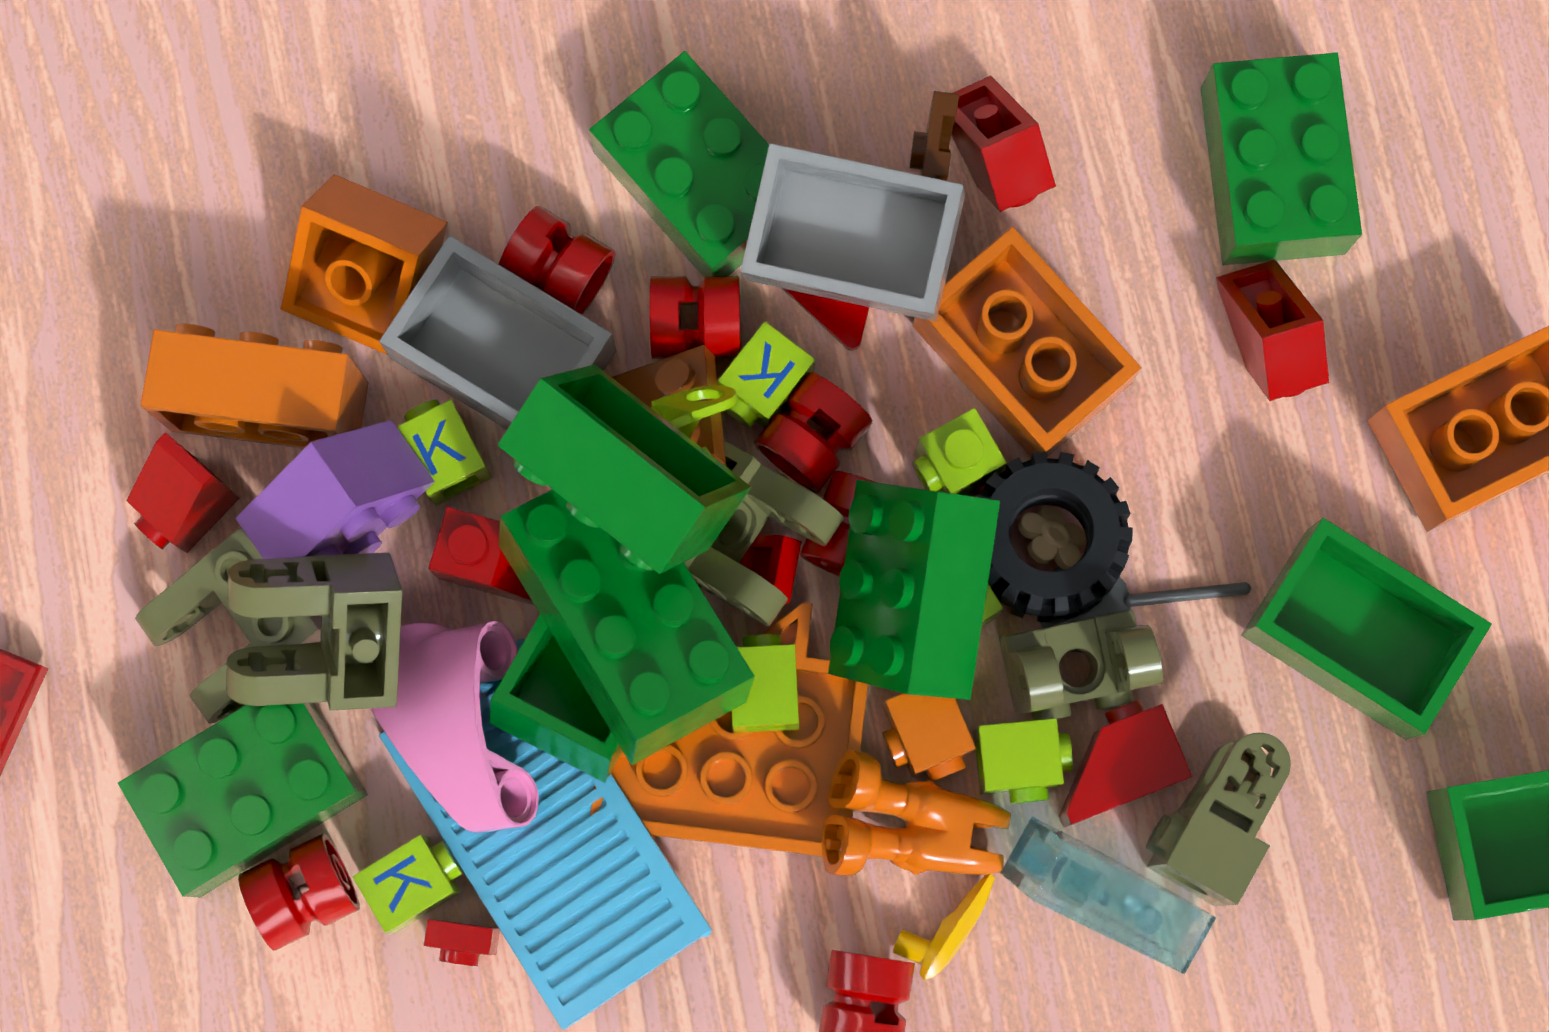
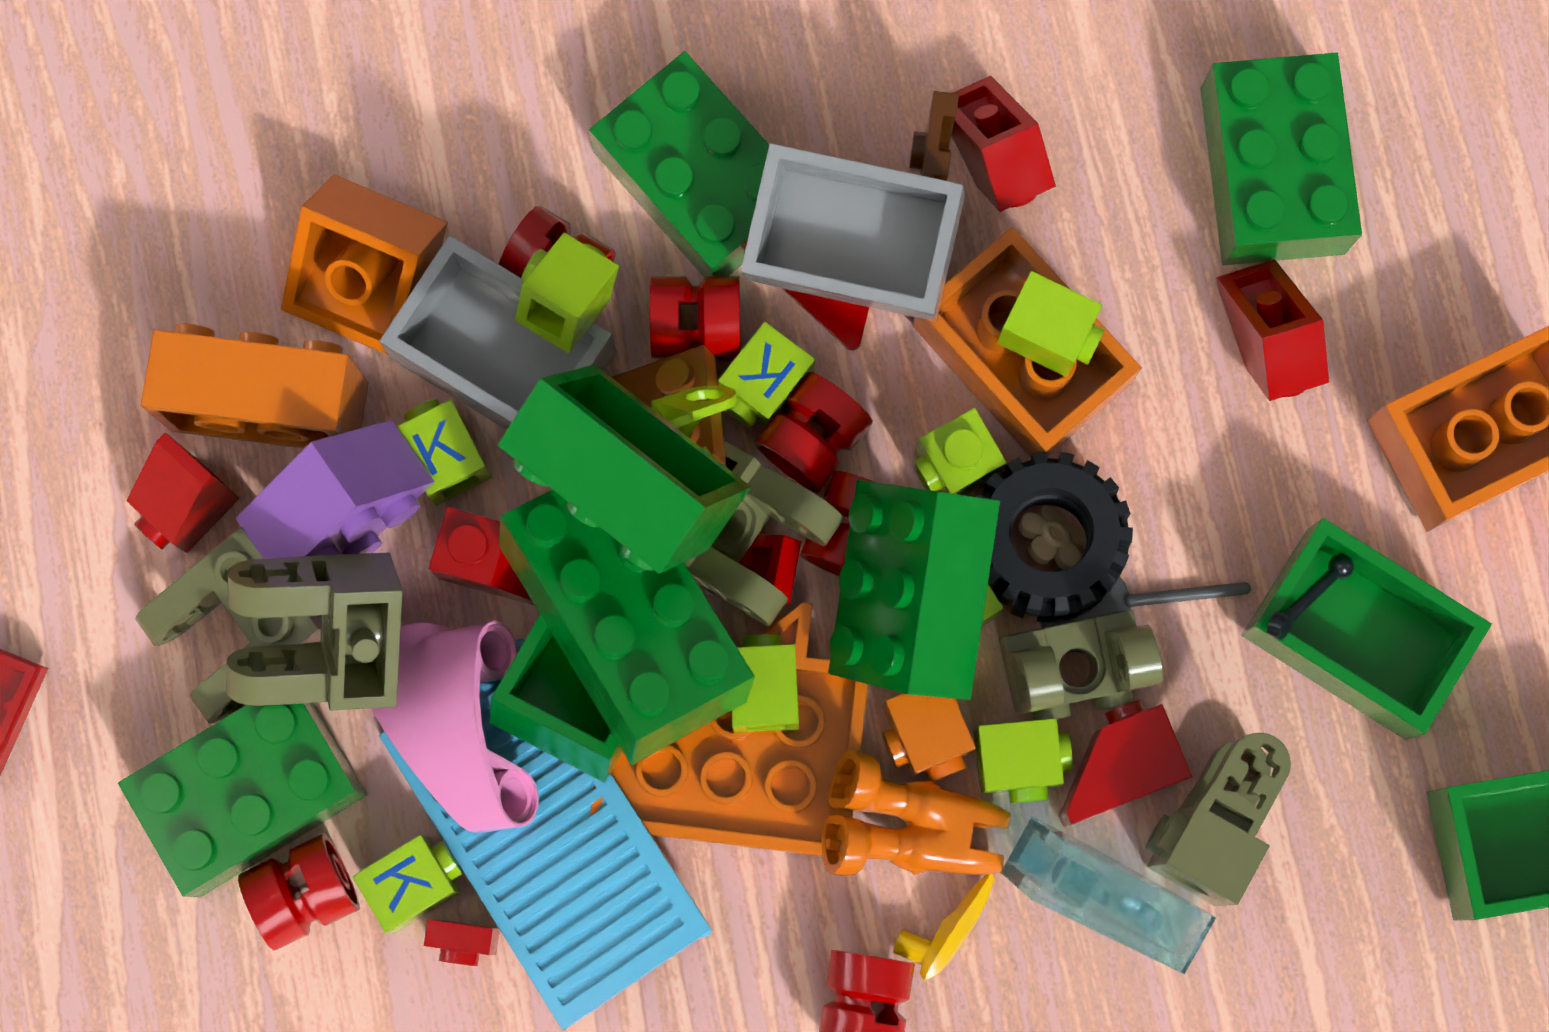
(565, 291): none -> lime brick
(1052, 325): none -> lime brick
(1339, 567): none -> black hinge

